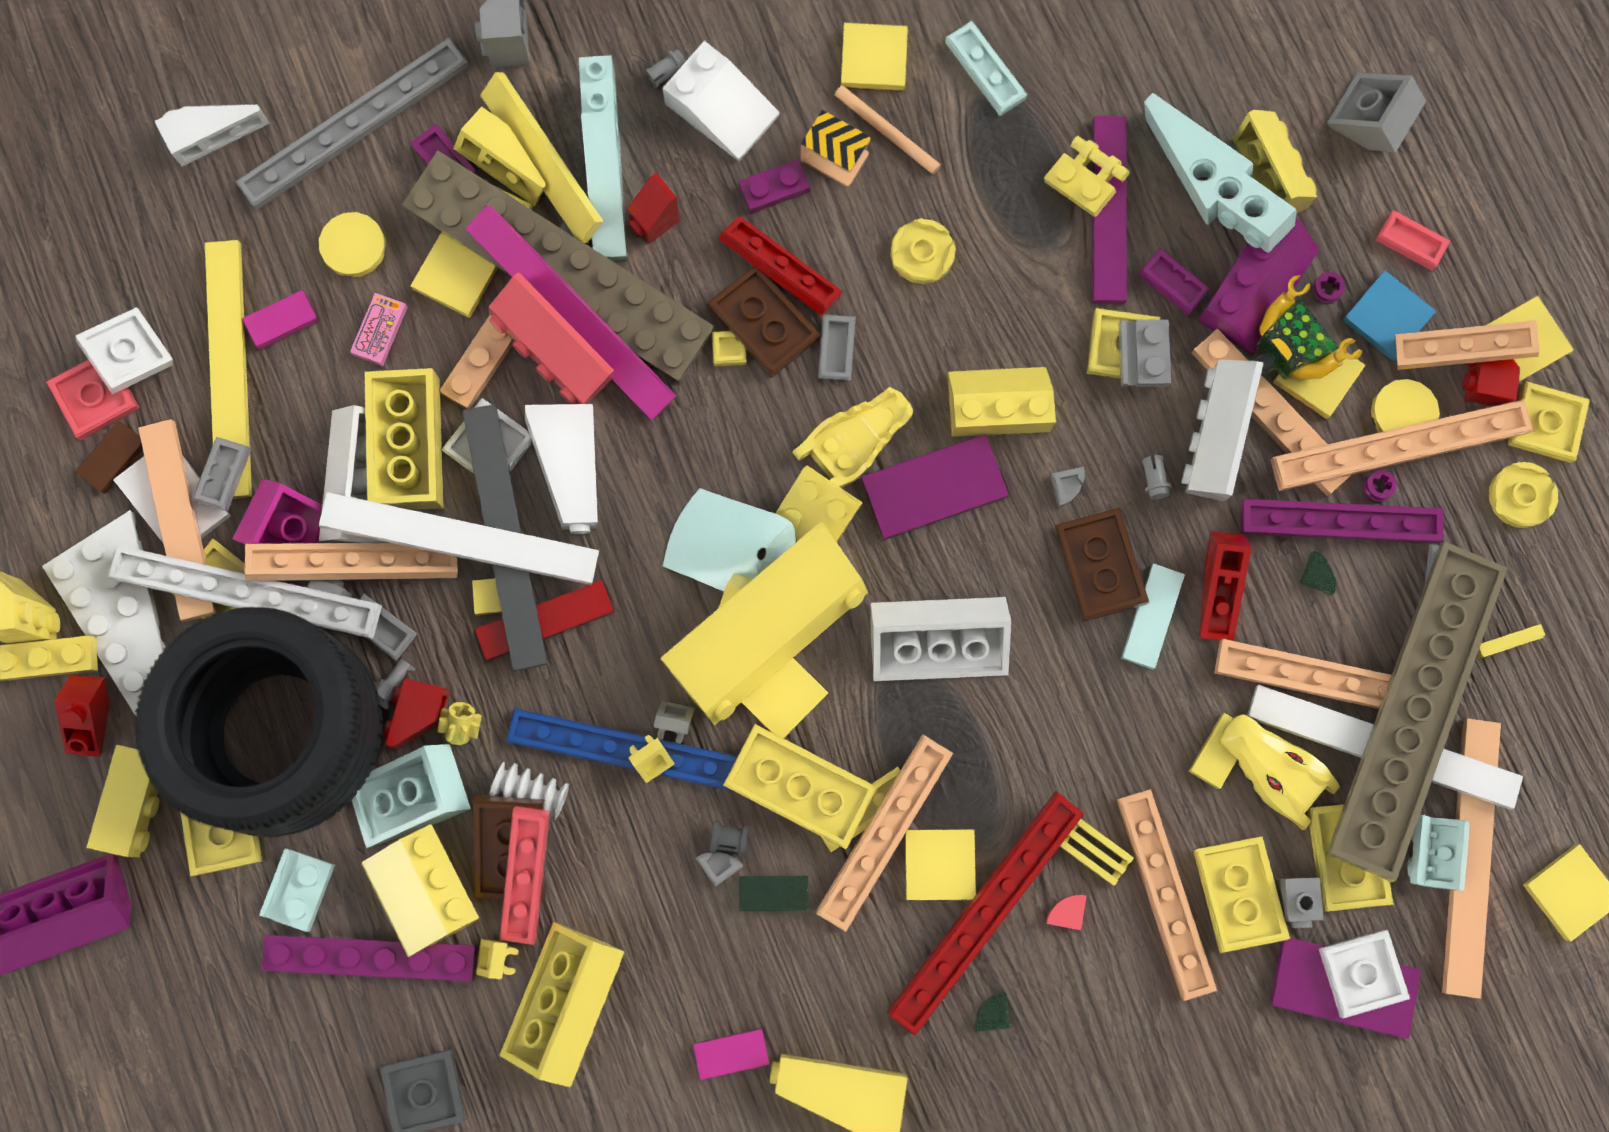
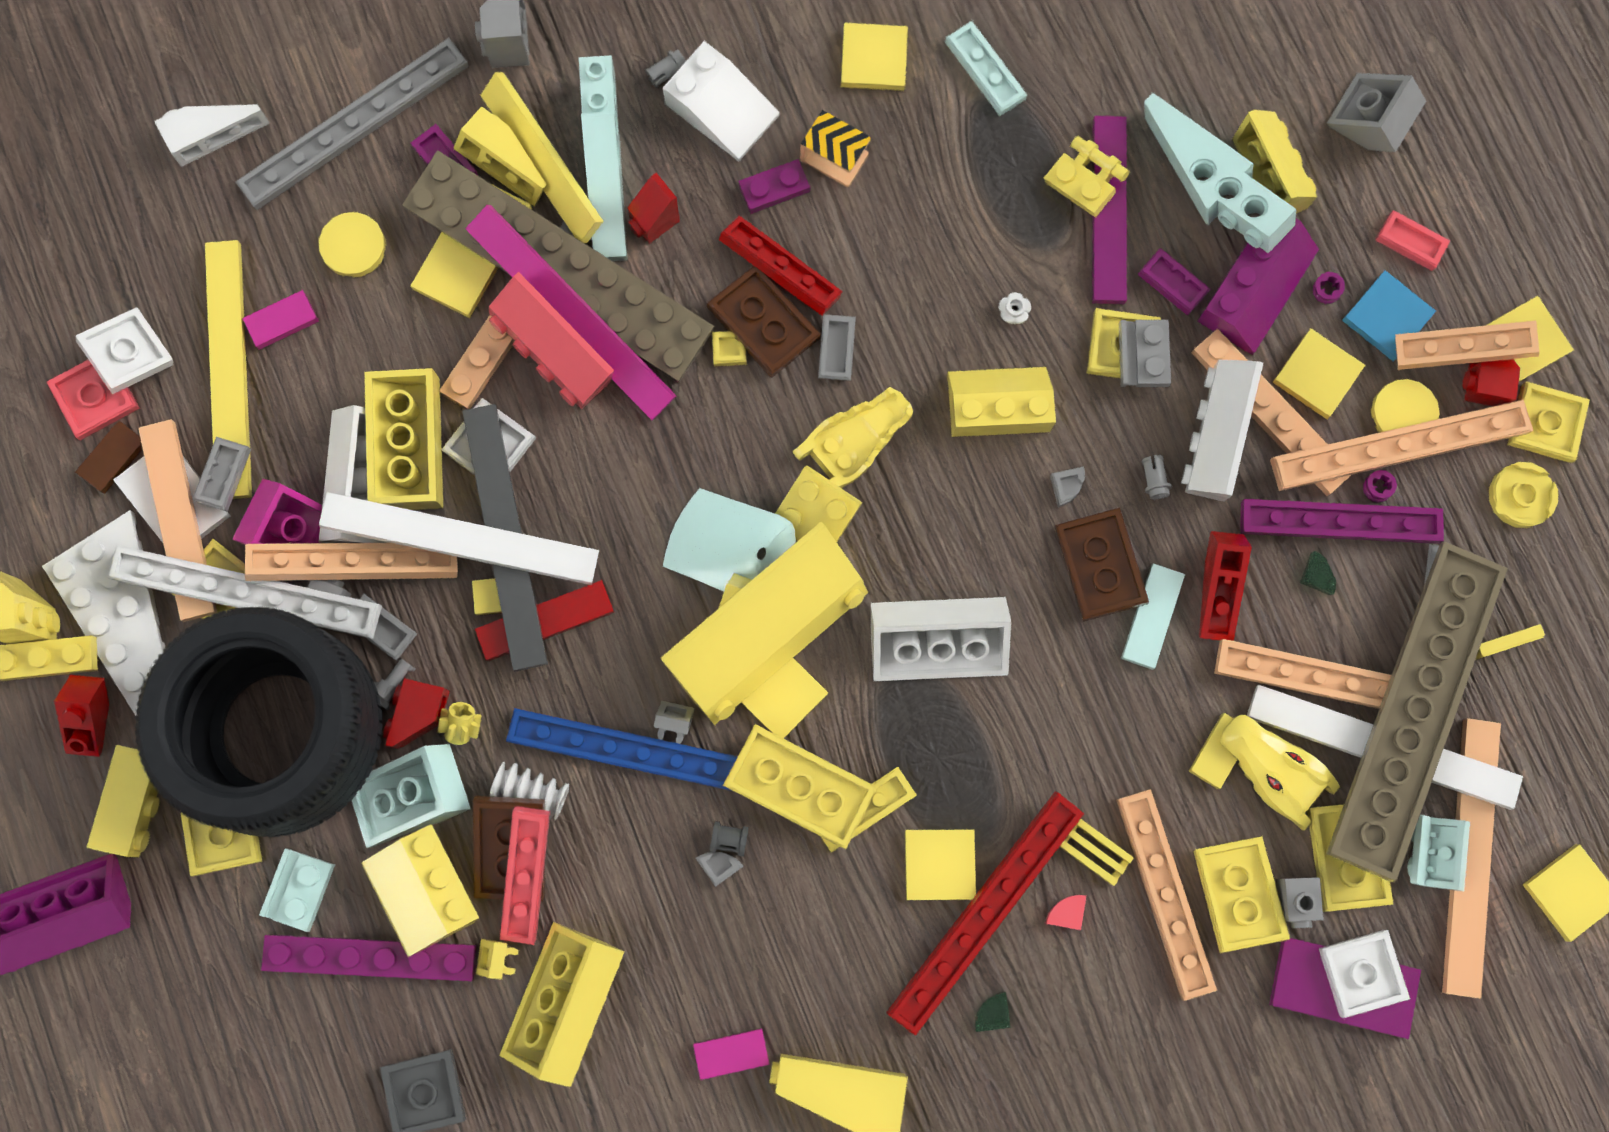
(378, 329): bright pink tile -> none
(567, 458): white slope -> none
(651, 759): light yellow tile -> none
(773, 893): clear green tile -> none
(884, 833): light nougat tile -> none
(887, 129): light nougat bar -> none
(922, 251): light yellow tile -> none
(934, 487): magenta tile -> none
(1009, 314): none -> white plate
(1296, 341): torso -> none

